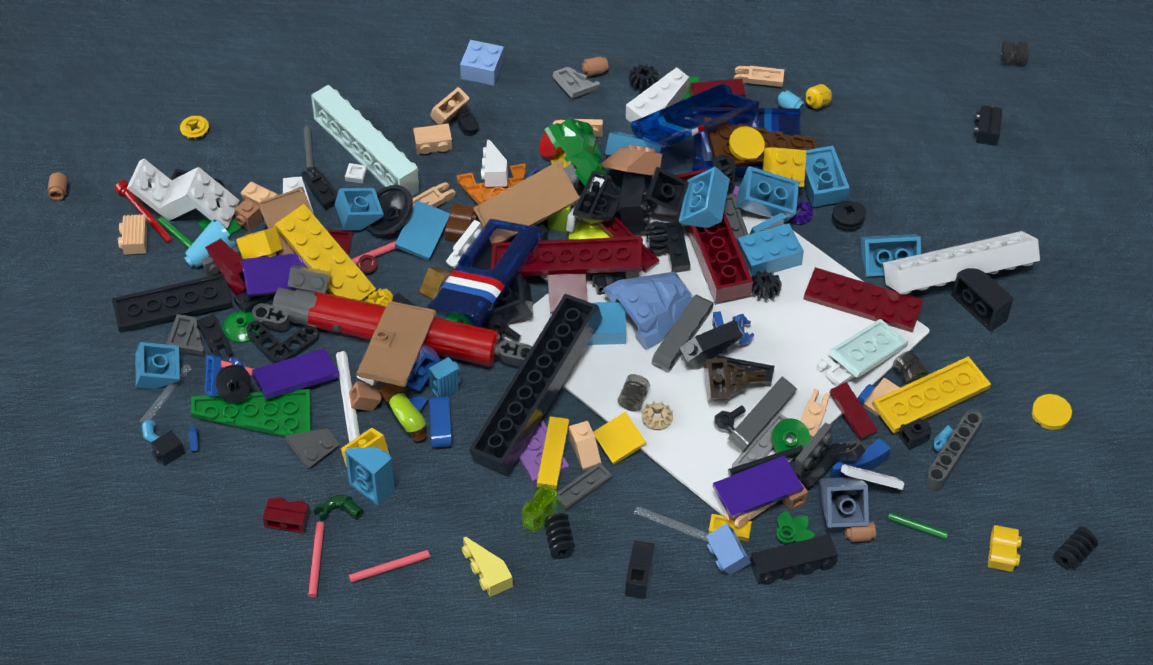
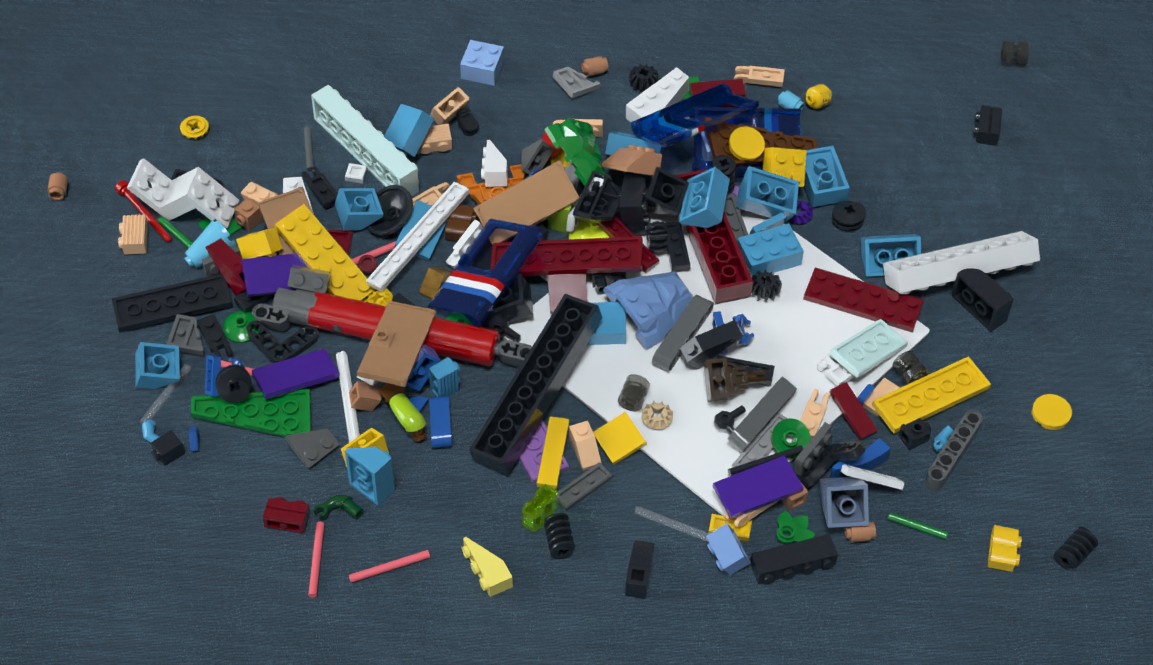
(408, 129): none -> dark azure brick
(417, 237): none -> white tile
(535, 156): none -> dark grey slope

